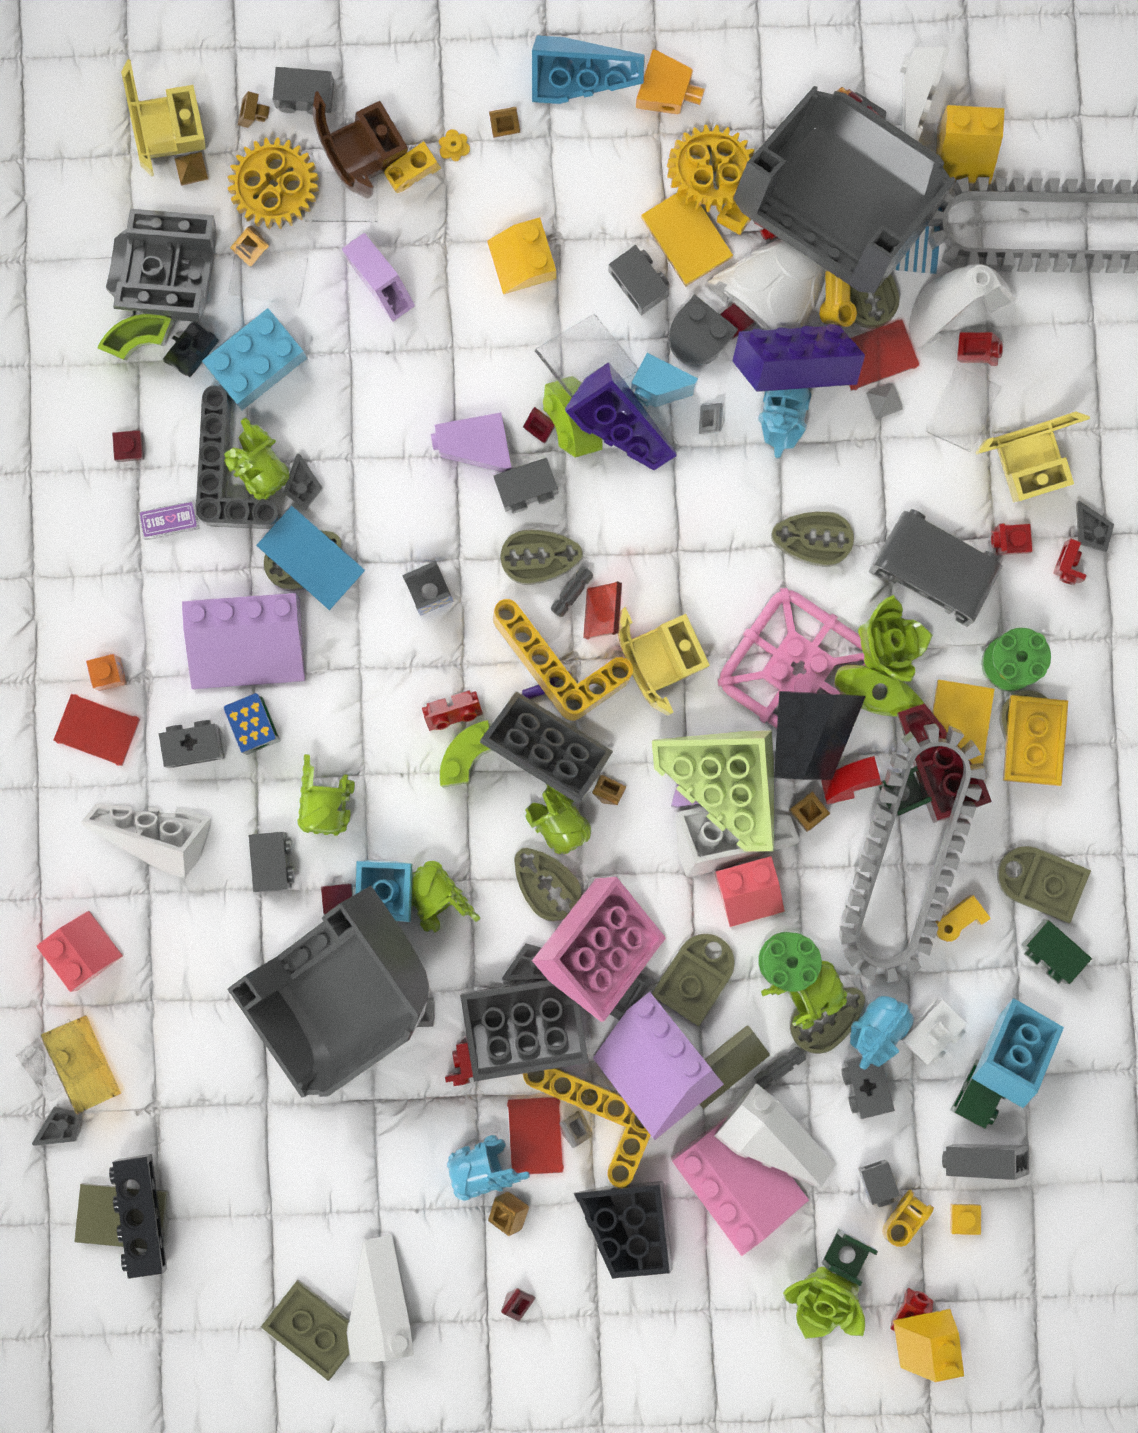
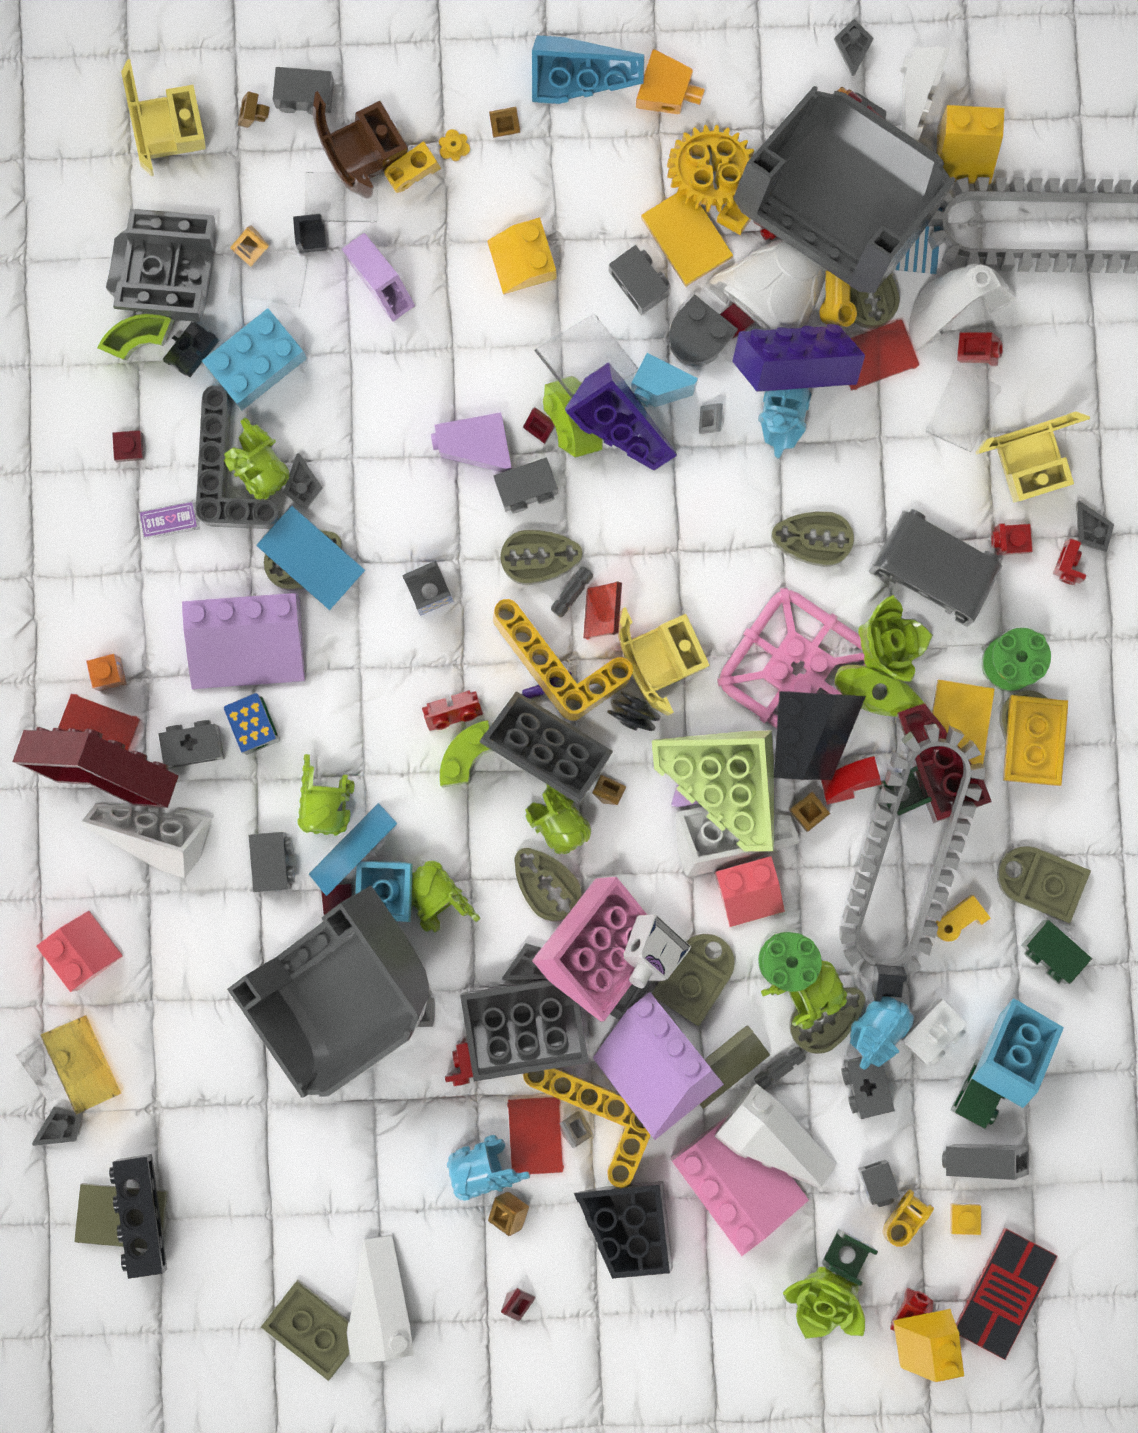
(92, 761): none -> dark red piece
(191, 168): pearl gold slope -> none
(289, 202): yellow gear -> none
(309, 233): none -> black panel
(352, 849): none -> dark azure sticker
(635, 713): none -> black piece
(653, 950): none -> white torso
(853, 45): none -> dark grey piece
(884, 401): light grey slope -> none
(888, 981): none -> black panel
(1005, 1293): none -> black tile

